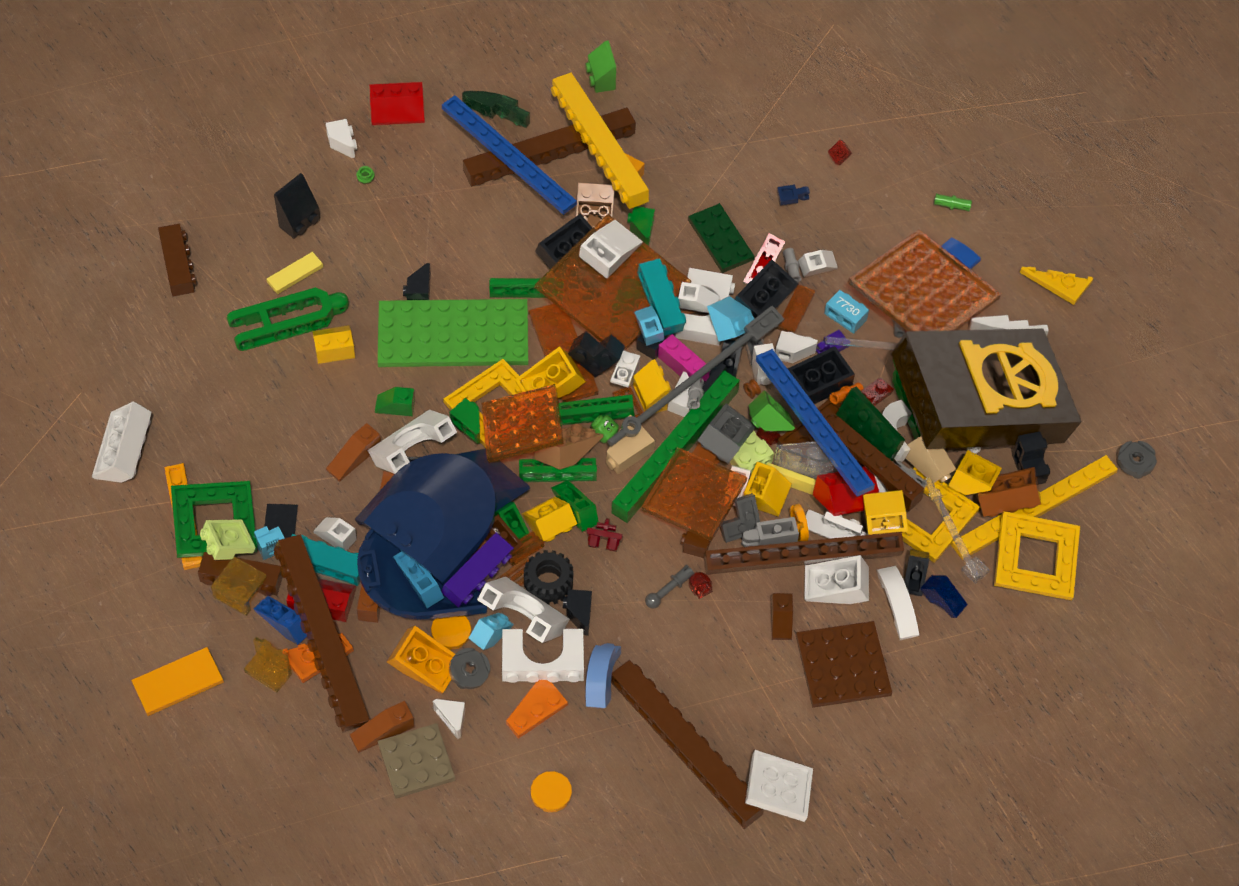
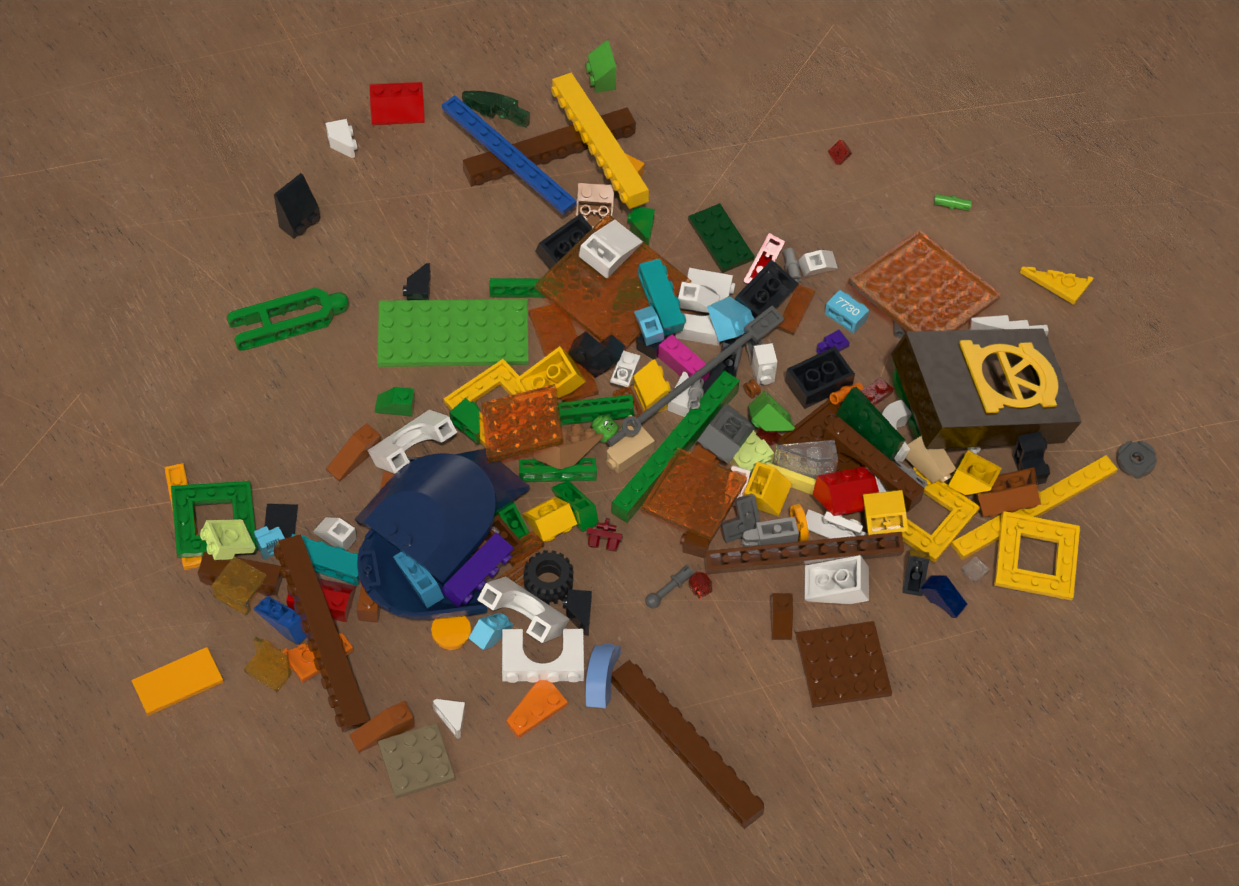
(122, 443): white slope -> none
(176, 260): reddish brown brick -> none
(294, 273): light yellow tile -> none
(334, 344): yellow slope -> none
(365, 174): bright green plate -> none
(422, 659): light orange slope -> none
(465, 679): dark grey plate -> none
(551, 791): light orange tile -> none
(779, 785): white plate -> none
(790, 195): dark blue plate -> none
(794, 347): white slope -> none
(815, 423): blue plate -> none
(860, 343): clear bar -> none
(900, 602): white slope -> none
(935, 496): clear bar -> none
(961, 252): blue slope -> none

